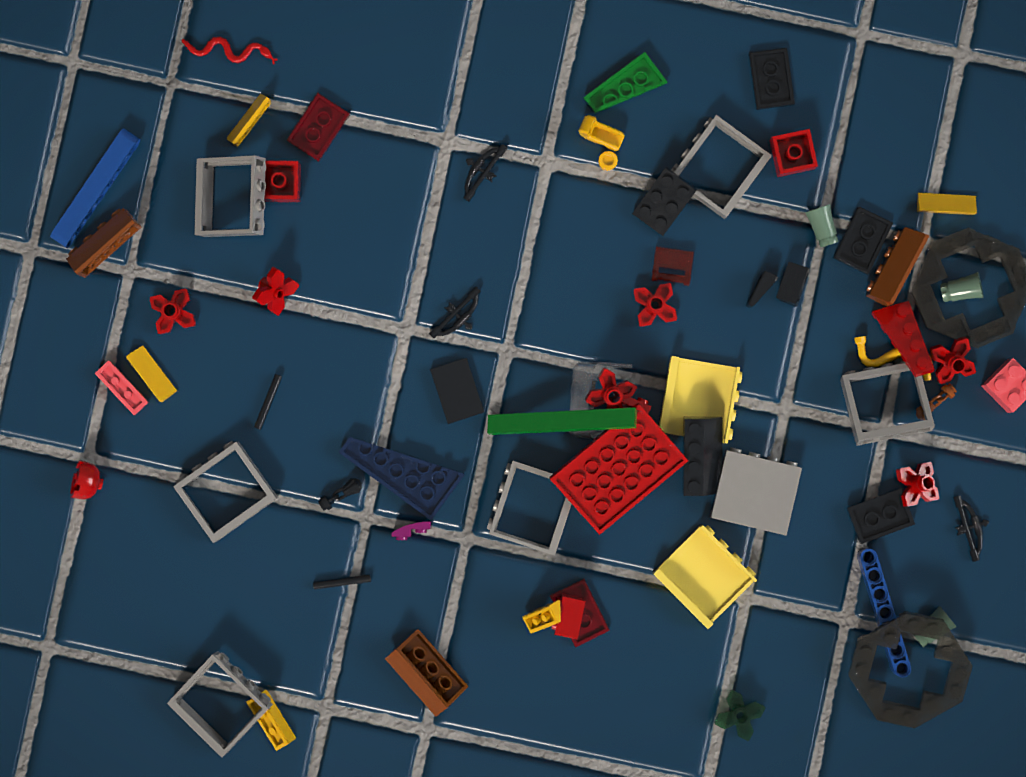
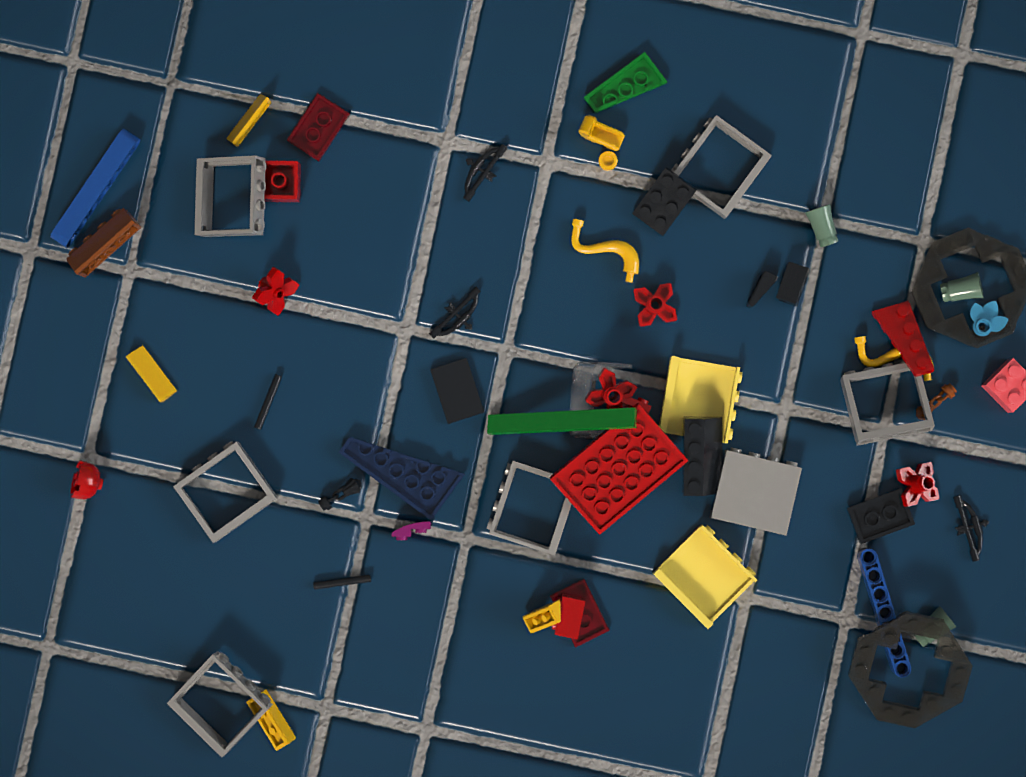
(121, 387): coral plate -> none
(166, 321): red plant -> none
(228, 51): red animal -> none
(426, 672): dark orange slope -> none
(625, 250): none -> yellow animal
(673, 260): clear red plate -> none
(750, 711): clear green plant -> none
(771, 78): black tile -> none
(793, 153): red brick -> none
(863, 240): black tile -> none
(897, 266): dark orange slope -> none
(946, 203): yellow slope -> none
(953, 360): red plant -> none
(988, 316): none -> dark azure plate

